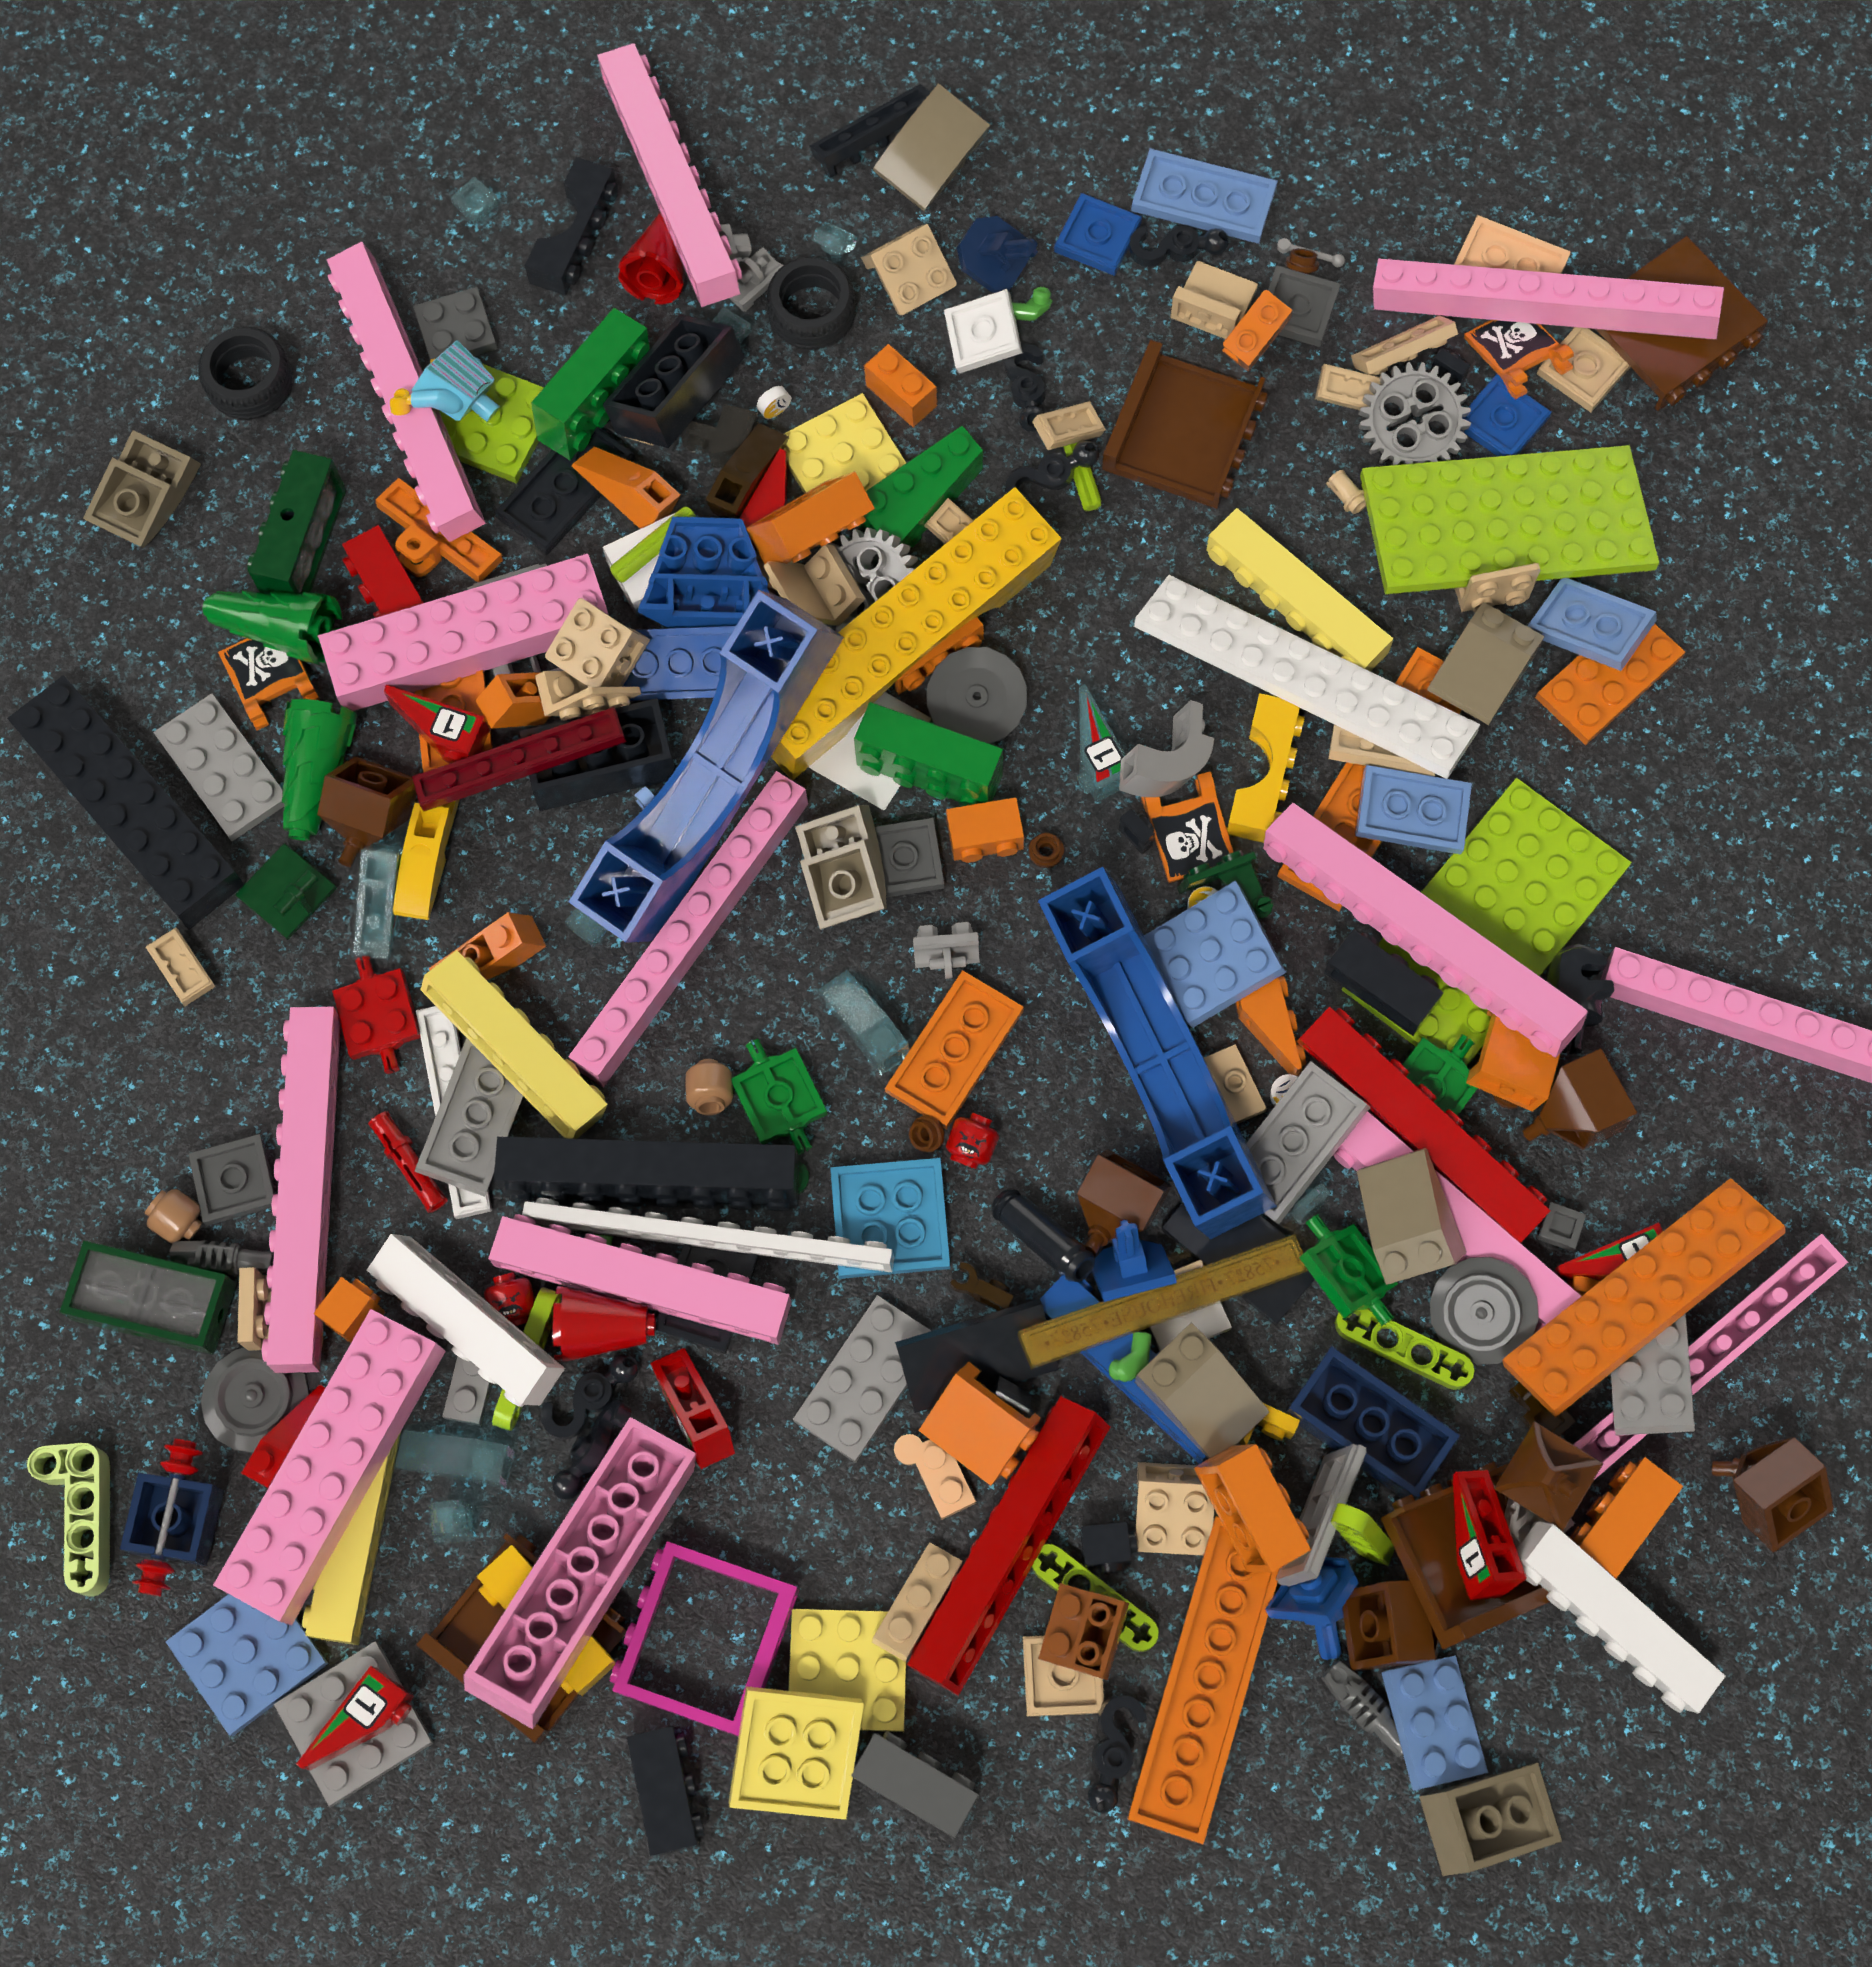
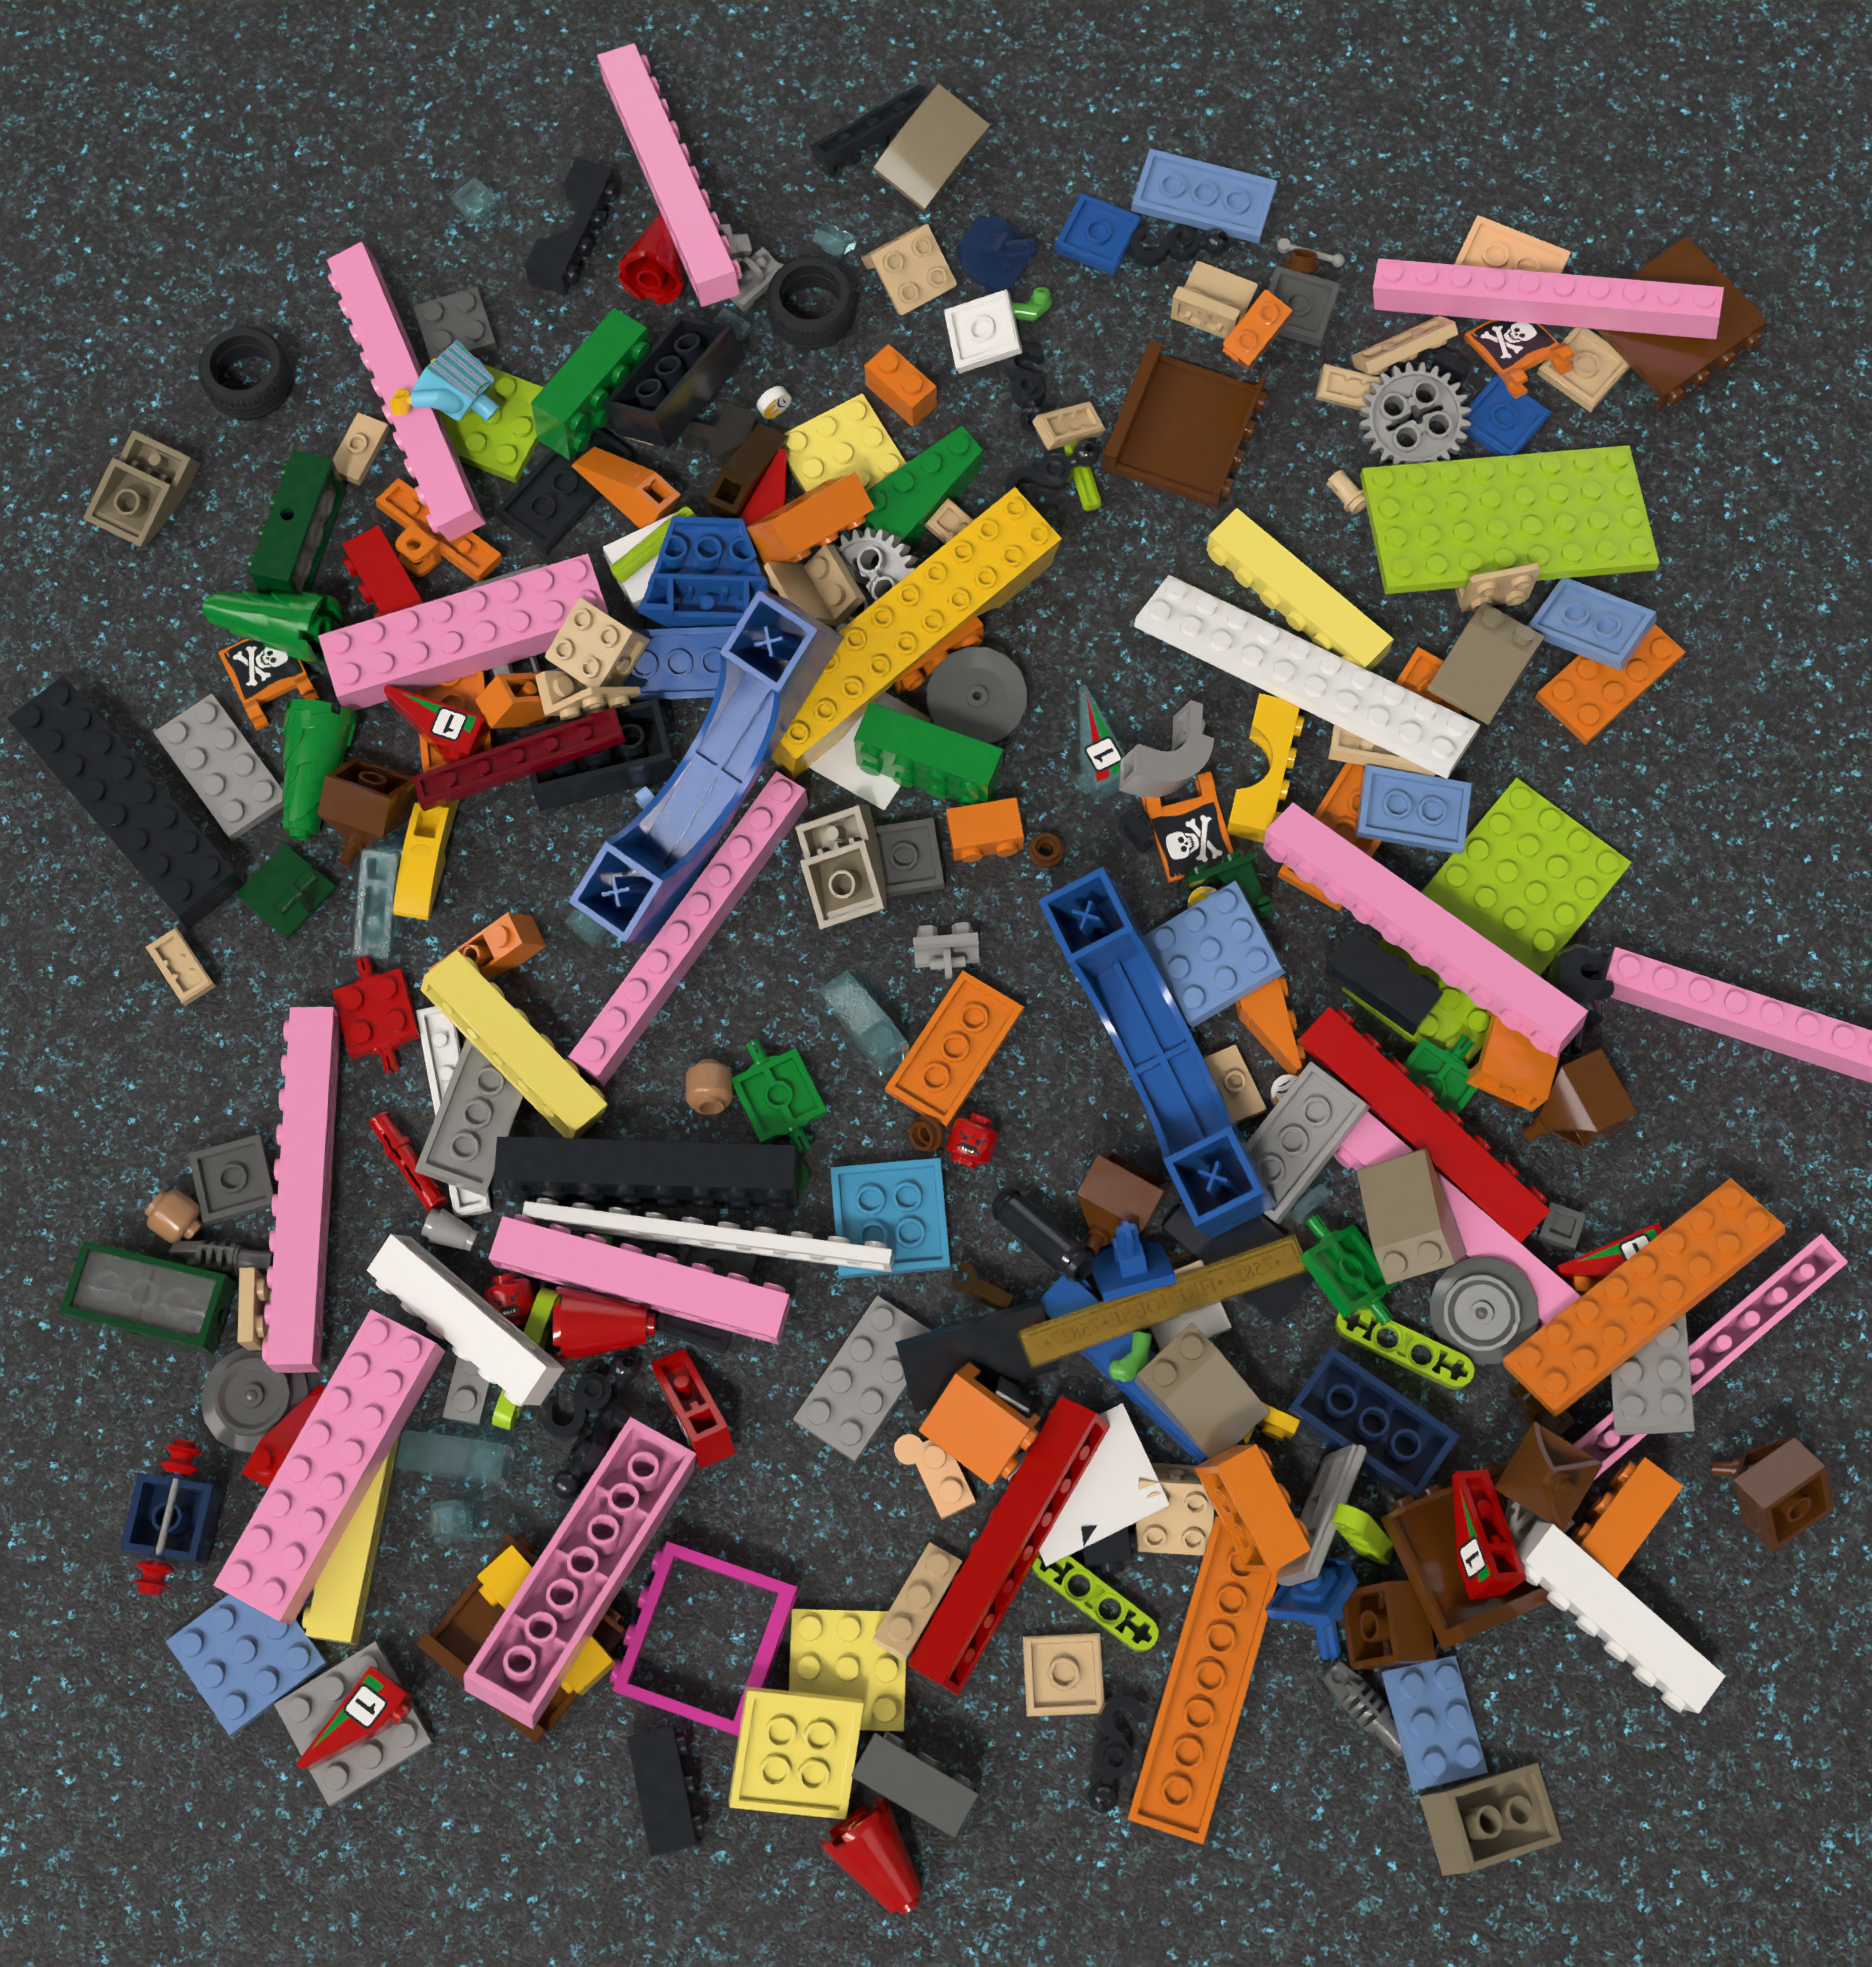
(76, 1520): yellowish green beam -> none
(347, 1307): orange brick -> none
(360, 448): none -> tan plate
(448, 1230): none -> light grey cone
(875, 1856): none -> red cone
(1084, 1631): dark orange brick -> none
(1106, 1492): none -> white piece

